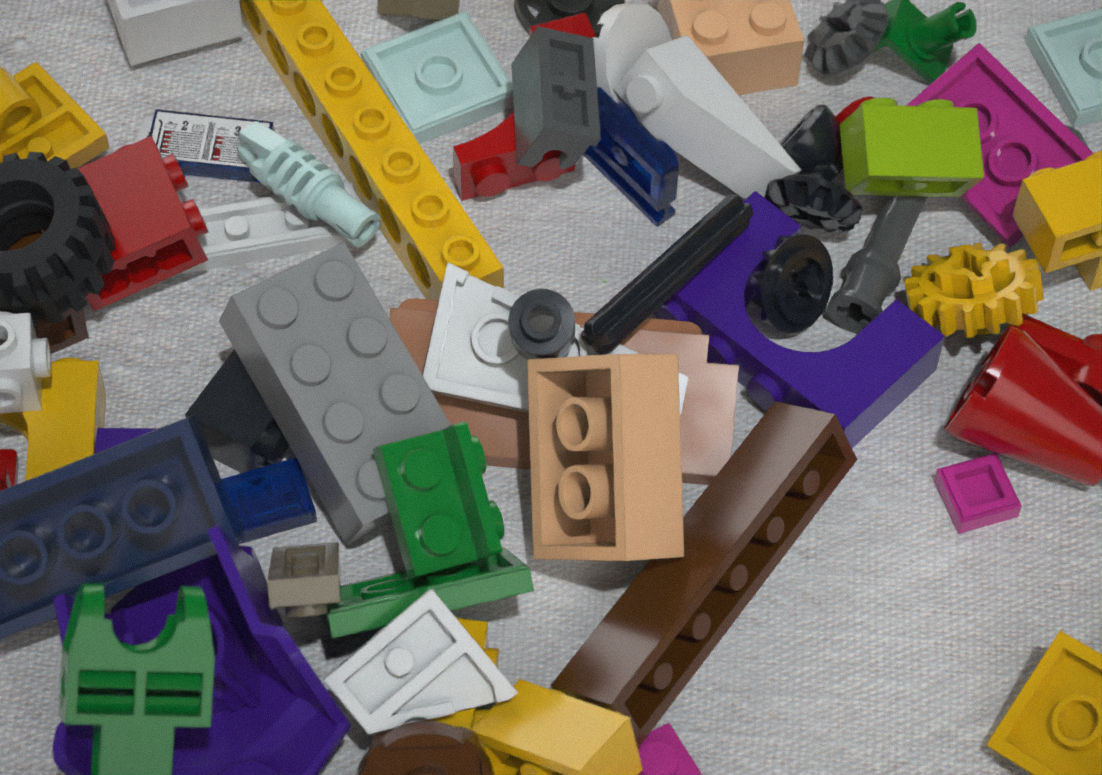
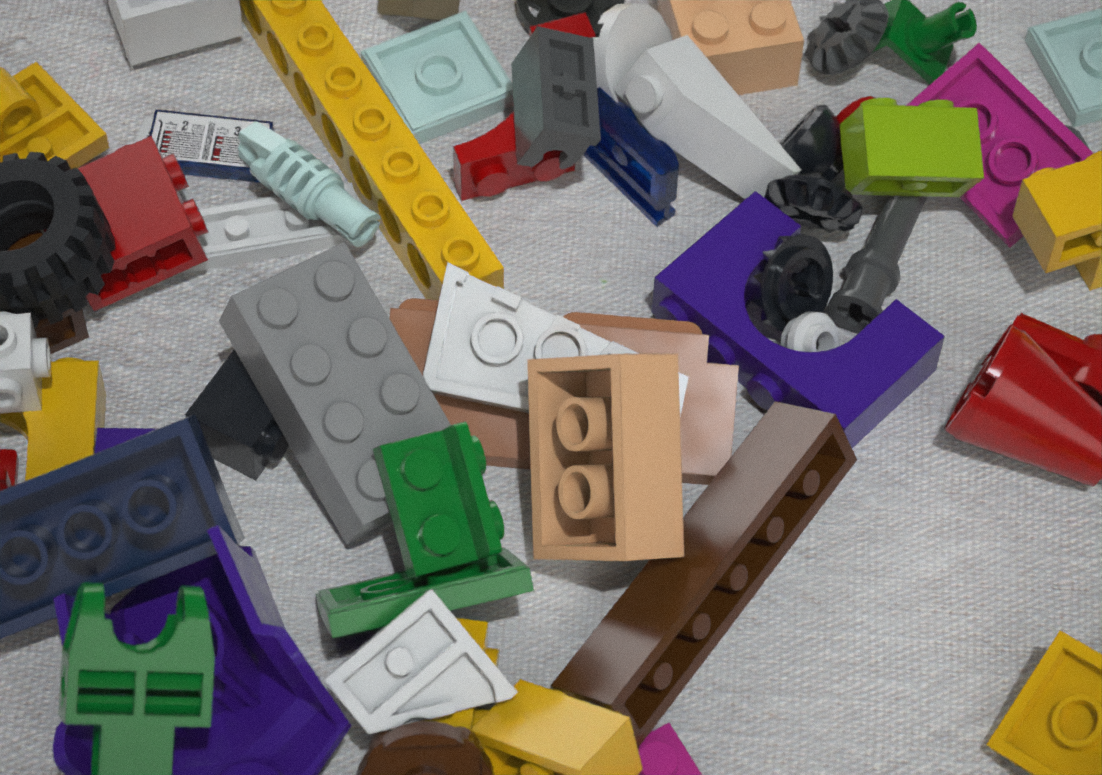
(270, 499): clear blue tile -> none
(304, 578): dark tan plate -> none
(538, 345): black brick -> none
(666, 274): black axle -> none
(810, 333): none -> white plate
(975, 289): yellow gear -> none
(977, 493): dark pink tile -> none

